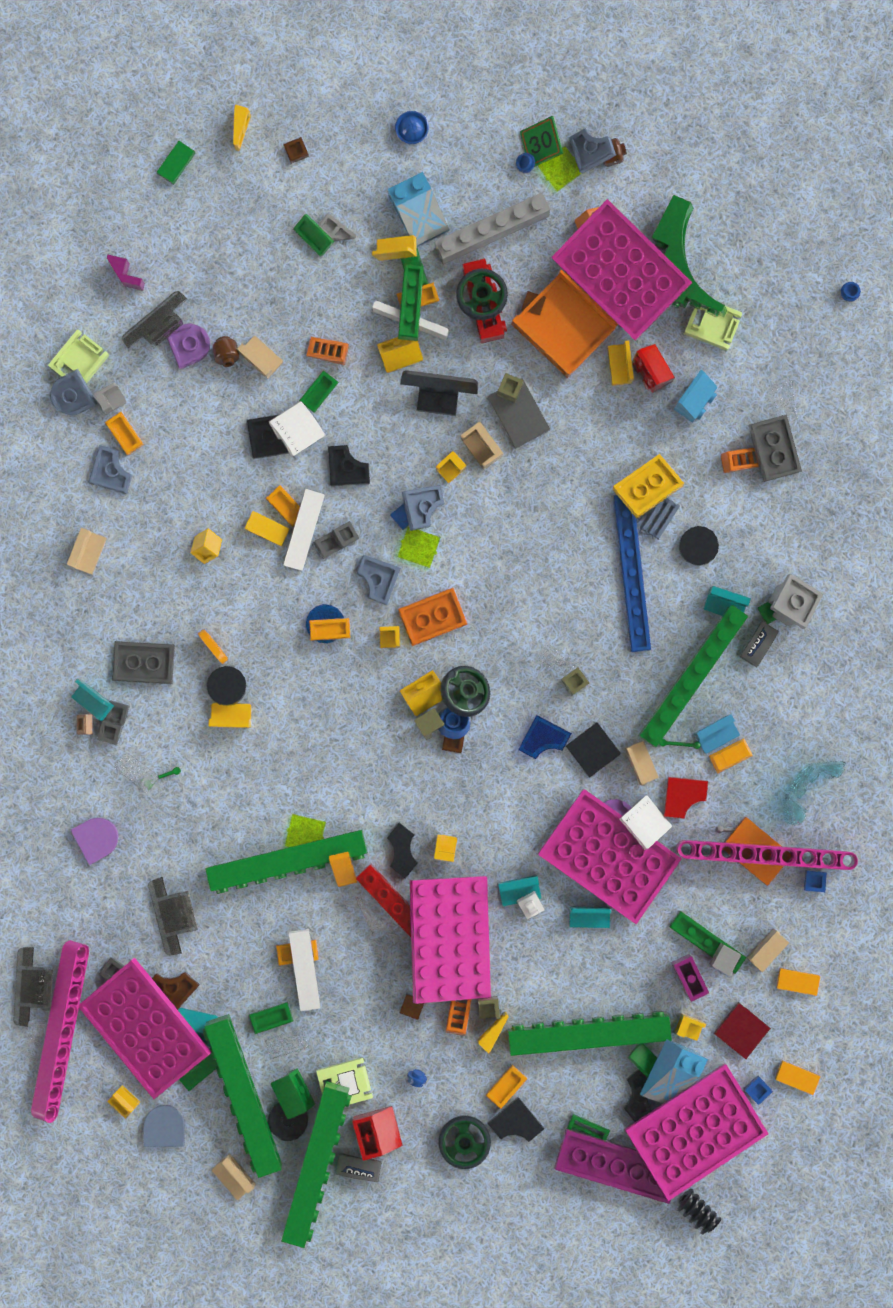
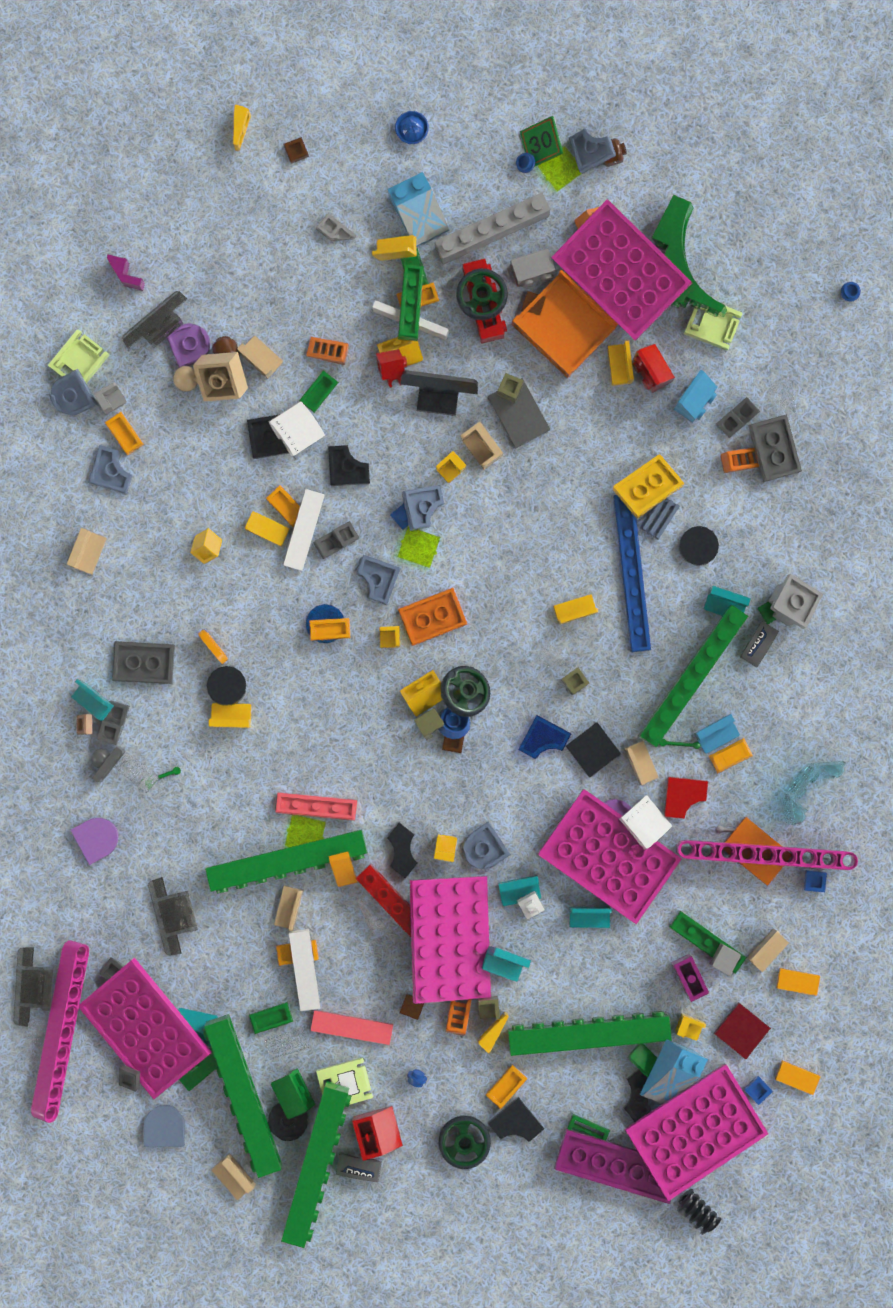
(105, 762): none -> dark grey tile
(123, 1101): yellow piece -> none
(129, 1078): none -> dark grey tile
(176, 162): green tile -> none
(177, 988): reddish brown tile -> none
(218, 377): none -> tan brick
(288, 907): none -> tan panel
(313, 235): green tile -> none
(316, 806): none -> coral tile
(351, 1027): none -> coral tile
(391, 365): none -> red brick
(484, 847): none -> sand blue tile
(504, 963): none -> teal panel
(532, 268): none -> light grey brick
(575, 609): none -> yellow panel
(738, 417): none -> dark grey slope

